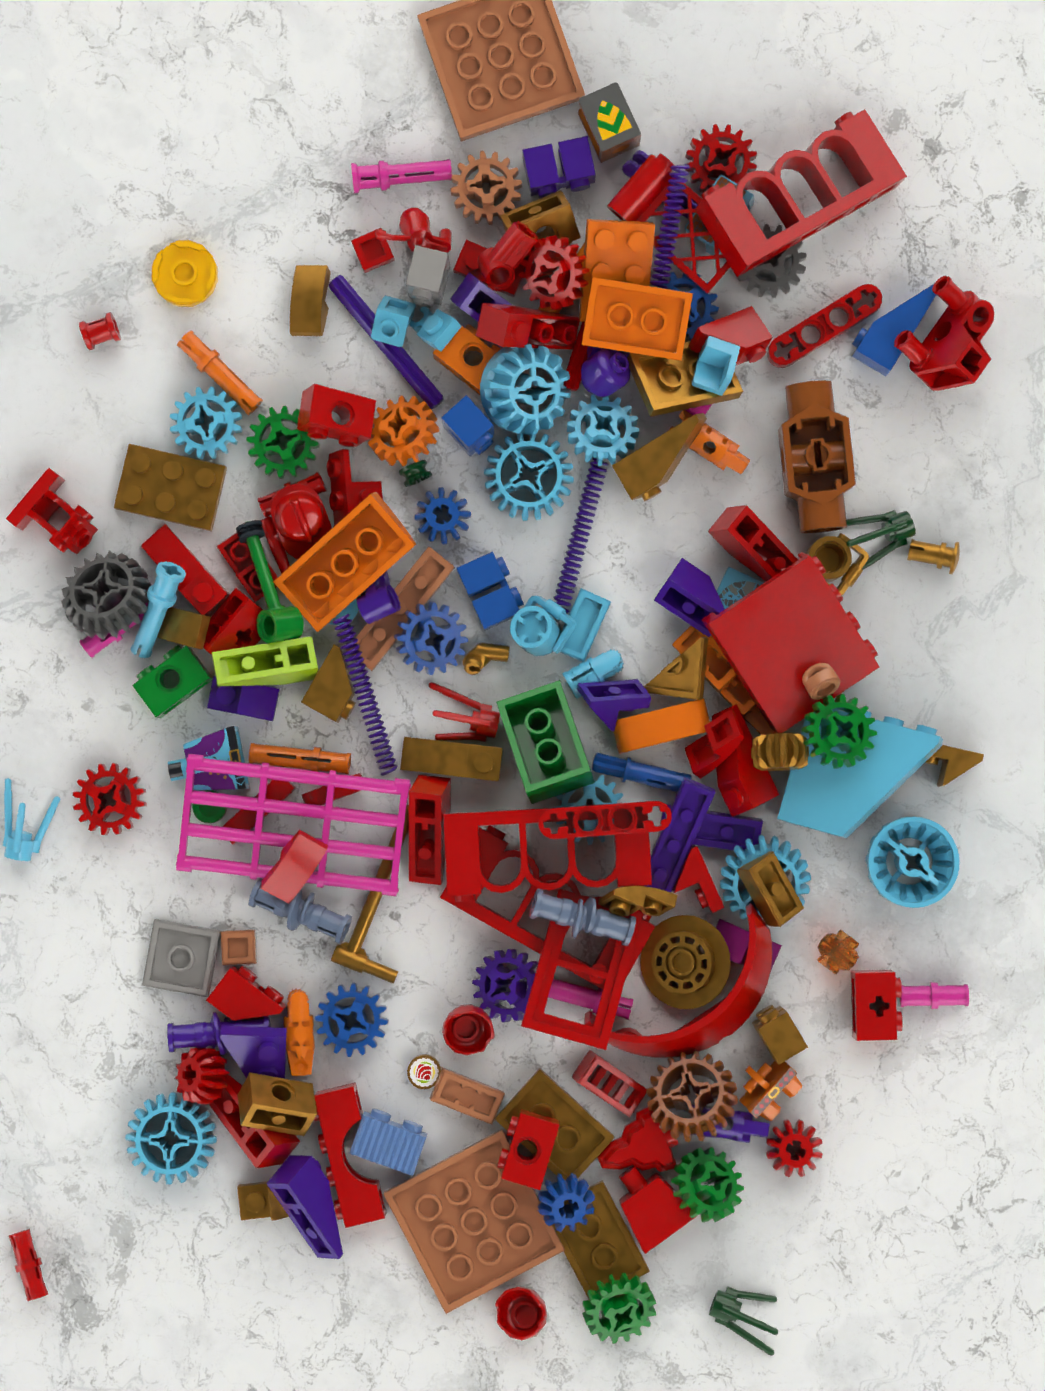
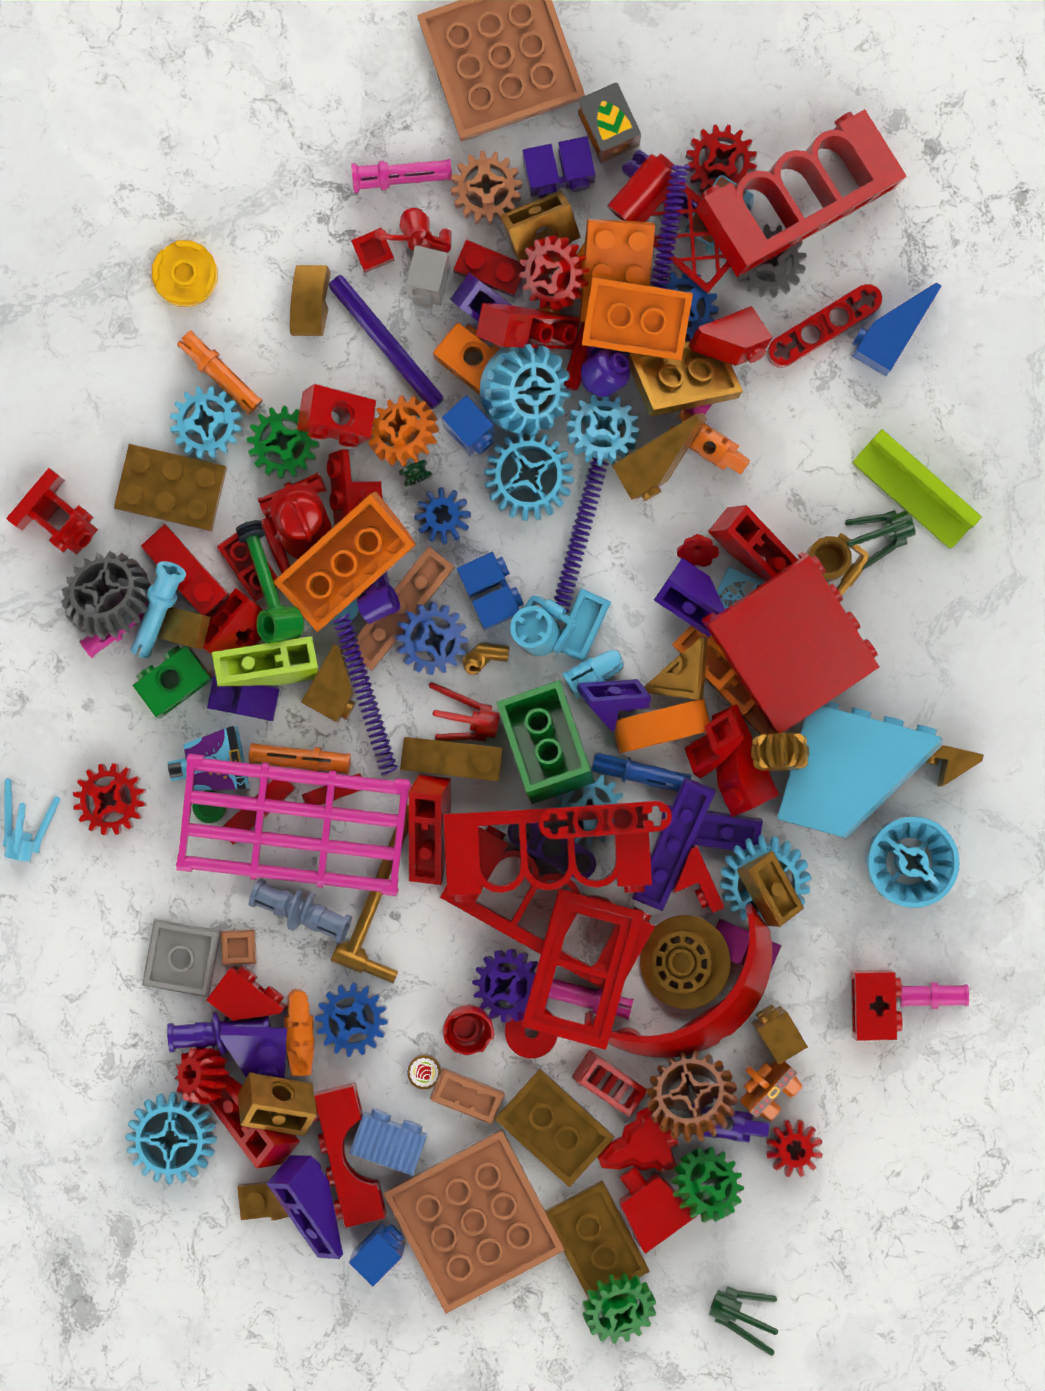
(28, 1265): red pin -> none
(99, 331): red bush -> none
(295, 866): slope -> none
(378, 1253): none -> blue brick
(392, 320): medium azure bracket -> none
(436, 328): medium azure plate -> none
(499, 262): red piece -> none
(521, 1313): red hair -> none
(528, 1046): none -> red piece
(528, 1169): red brick -> none
(534, 847): none -> dark purple beam
(553, 1200): blue gear -> none
(582, 917): sand blue piece -> none
(629, 899): pearl gold slope -> none
(698, 550): none -> red plant
(715, 365): medium azure panel -> none
(816, 456): dark orange brick -> none
(820, 681): nougat tile -> none
(829, 723): green gear -> none
(838, 951): clear orange gear -> none
(916, 489): none -> lime panel
(935, 554): pearl gold pin -> none
(957, 354): red piece -> none

